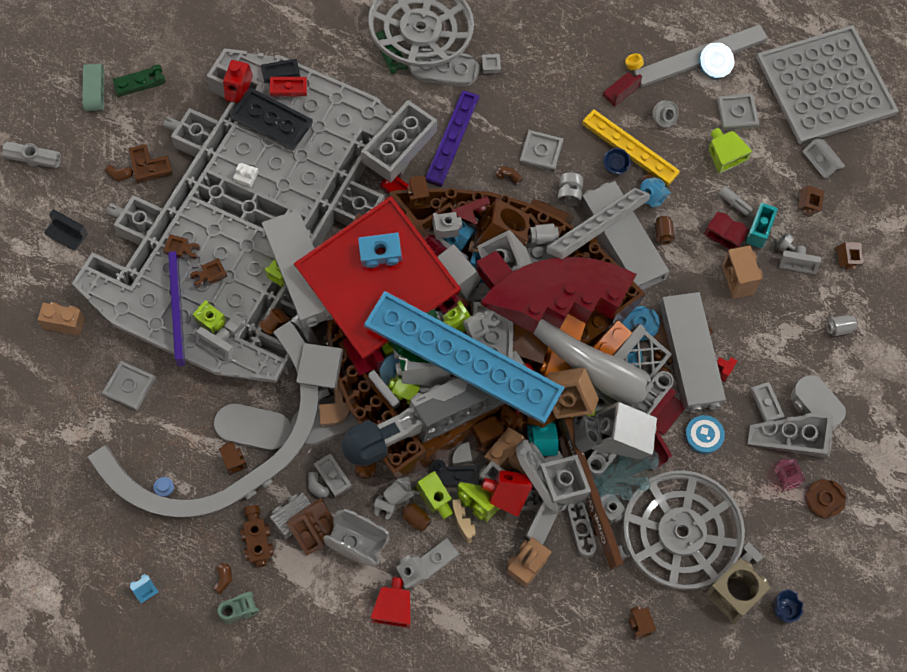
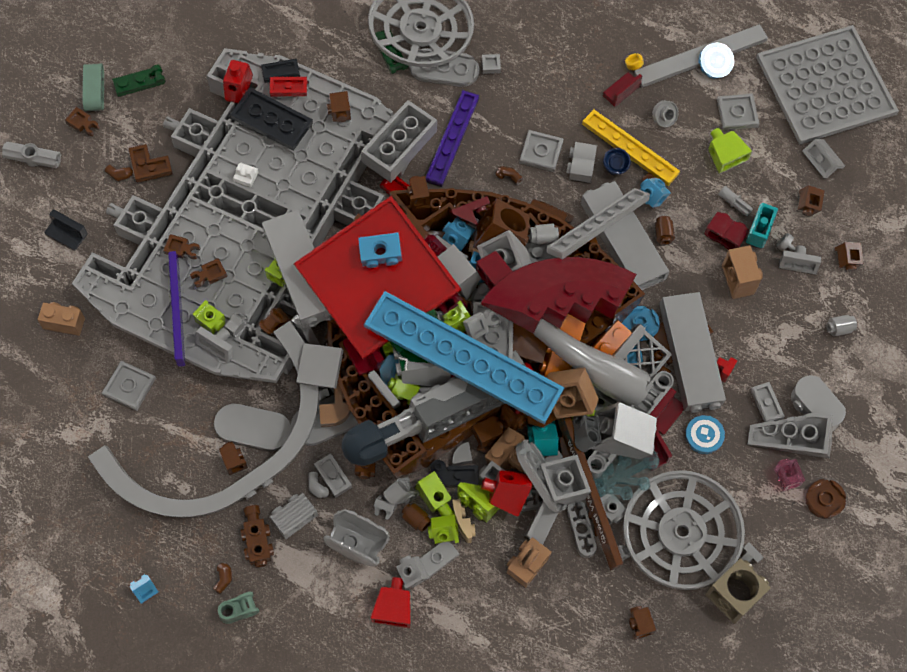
(80, 120): none -> reddish brown plate
(163, 486): medium blue plate -> none
(311, 526): reddish brown slope -> none
(339, 106): none -> reddish brown brick
(442, 228): light grey brick -> none
(444, 529): none -> lime brick
(570, 189): light grey wheel -> none
(582, 162): none -> light grey brick
(787, 606): dark blue hair -> none

